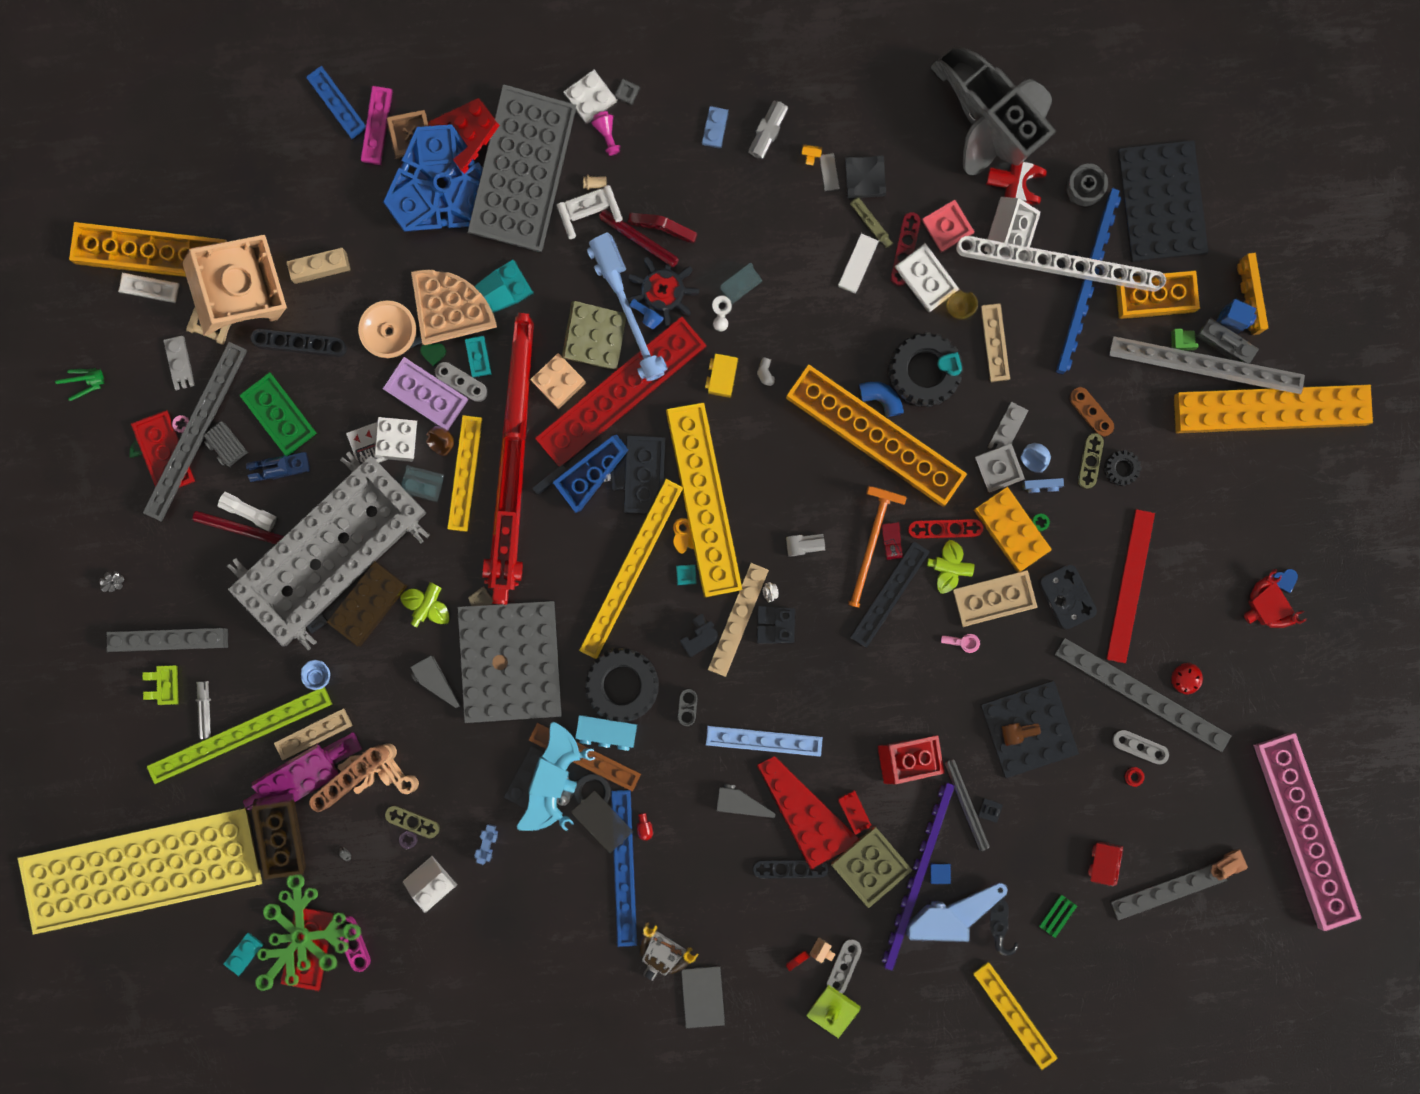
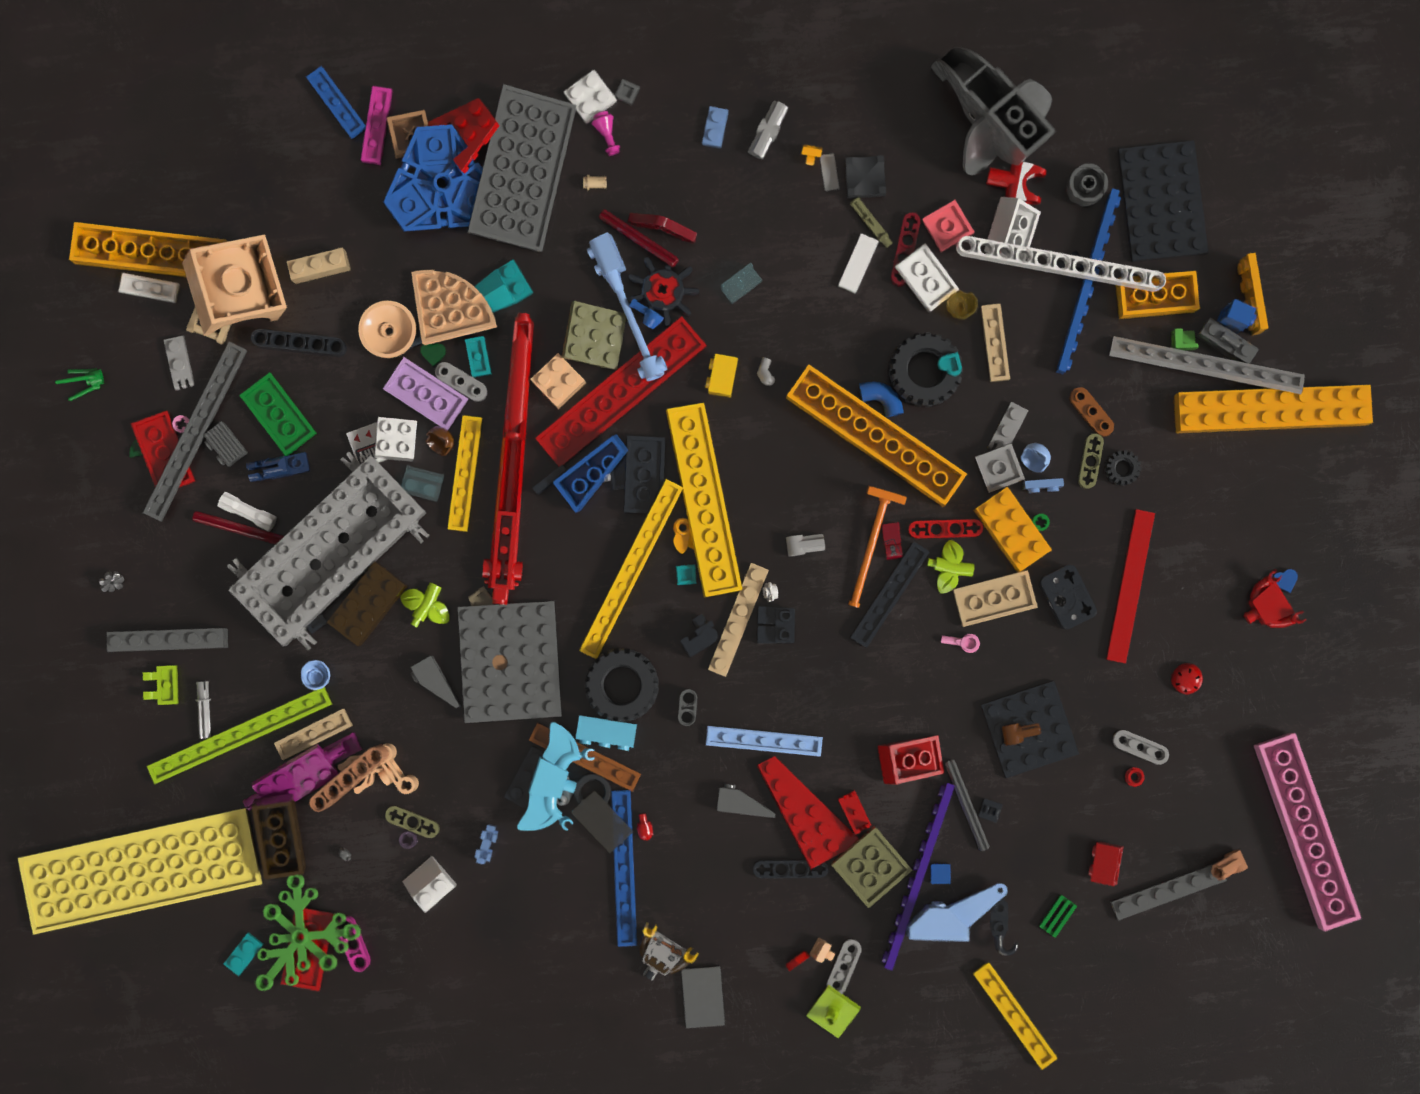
(587, 205): white plate -> none
(720, 322): white plate -> none
(1143, 695): dark grey plate -> none

